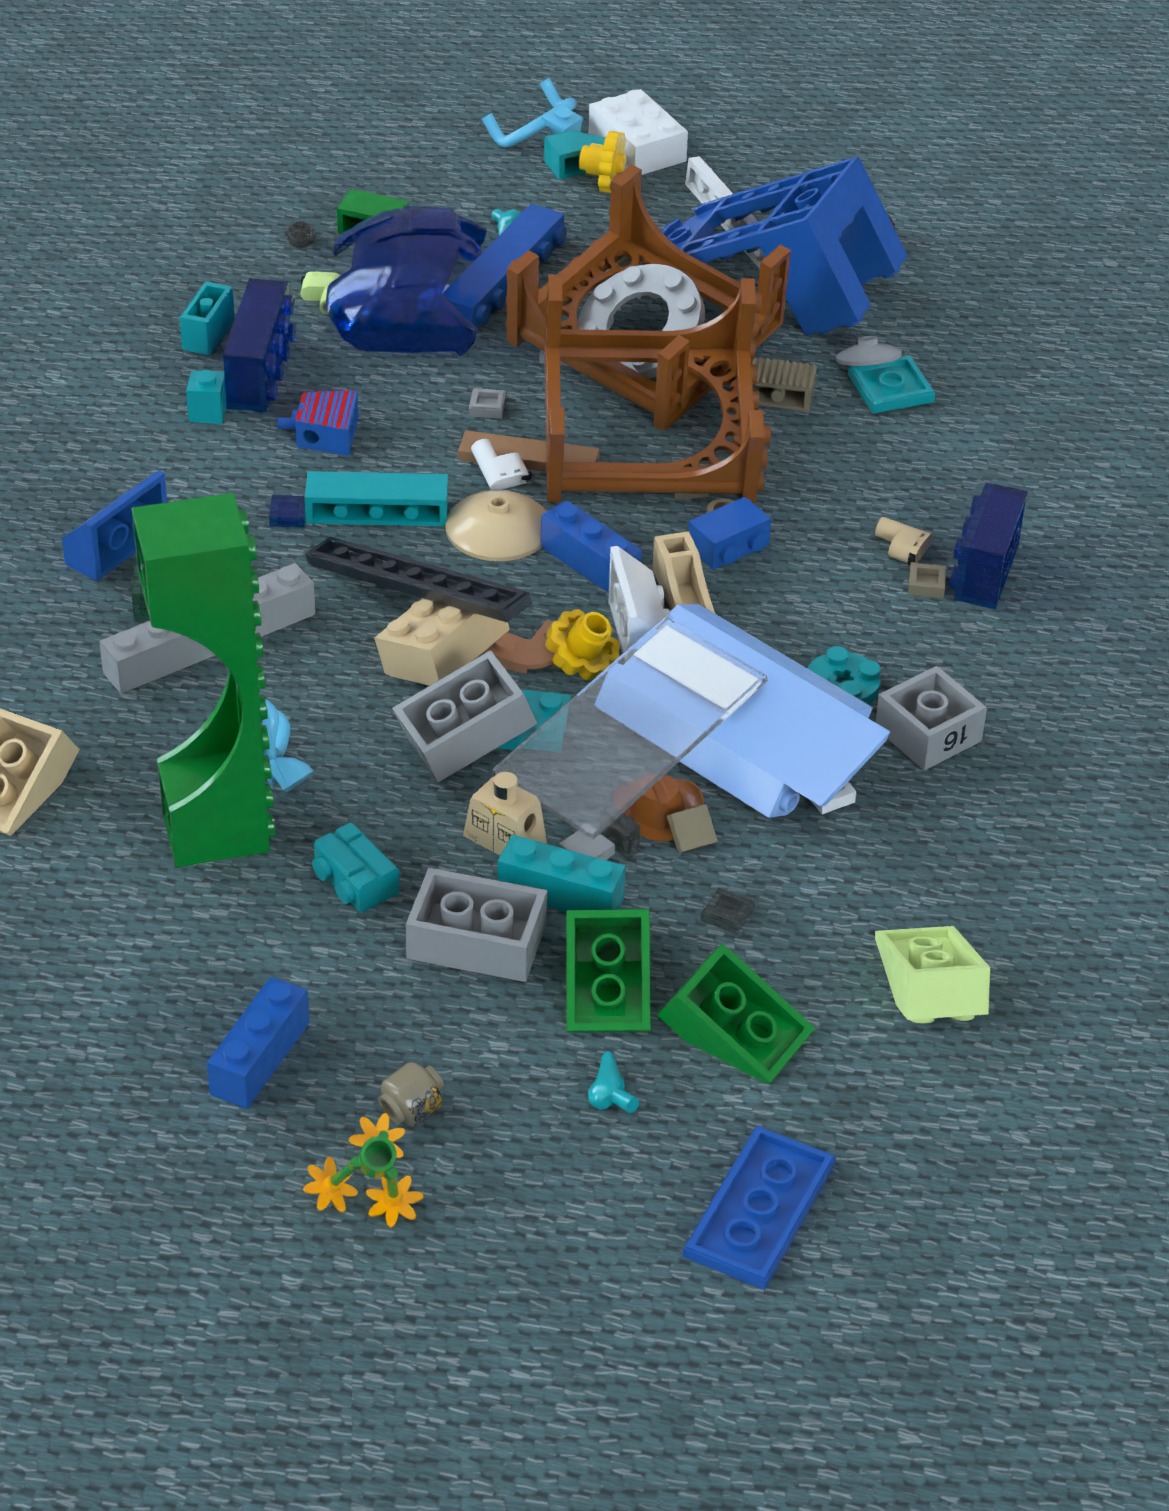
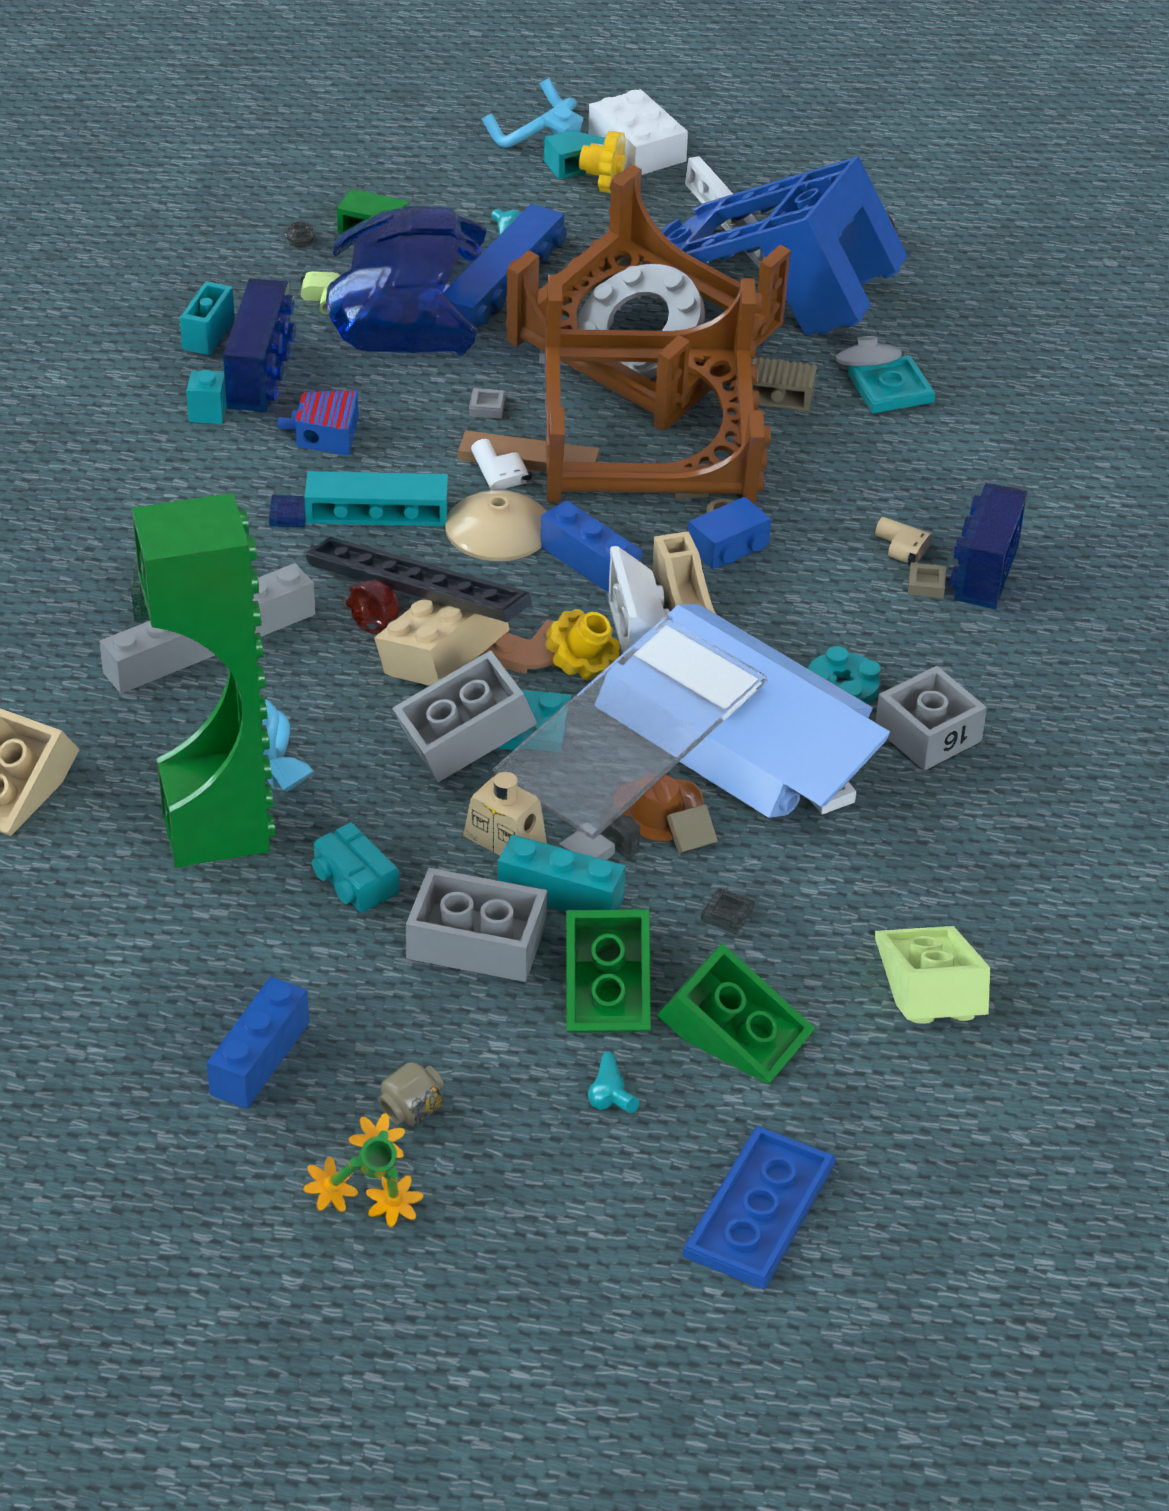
(109, 534): blue slope -> none
(373, 604): none -> clear red hair

